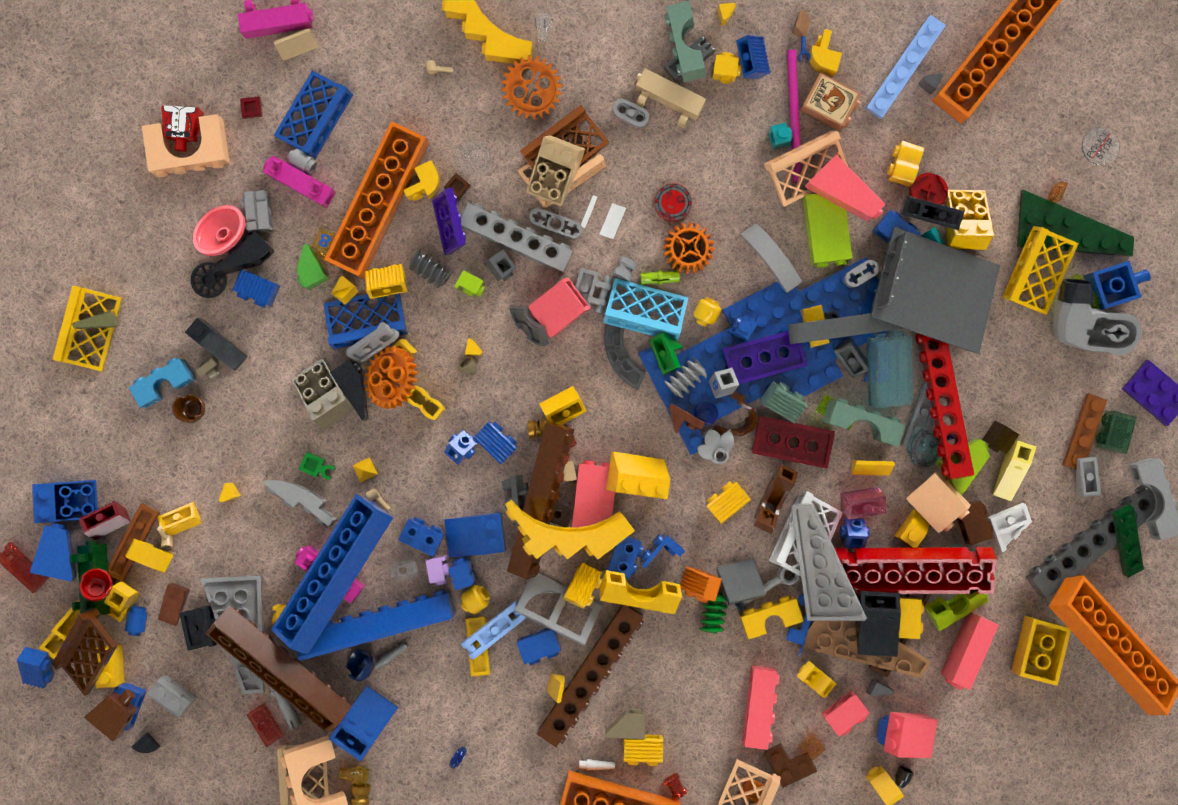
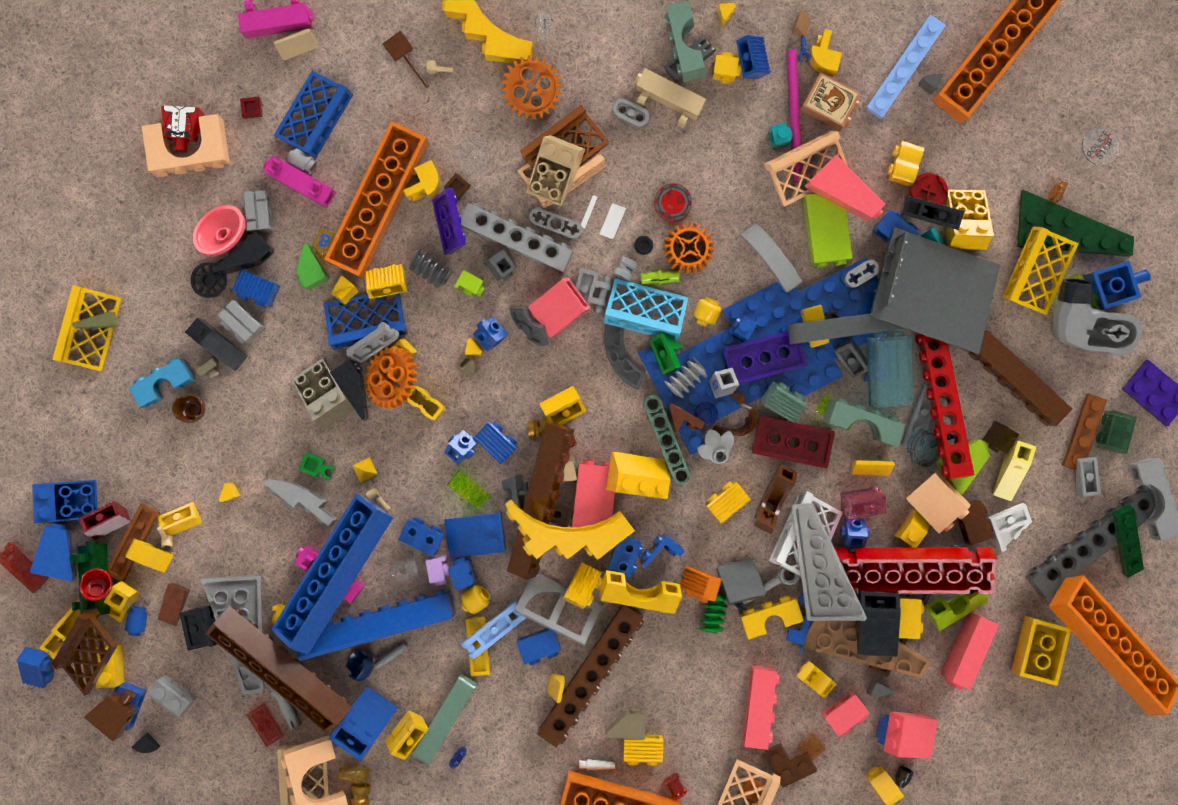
(240, 322): none -> light grey brick
(398, 47): none -> reddish brown piece
(406, 735): none -> yellow brick
(444, 719): none -> sand green beam
(469, 490): none -> clear neon green slope
(489, 333): none -> blue brick
(648, 241): none -> black plate
(673, 447): none -> sand green beam
(1021, 381): none -> reddish brown brick

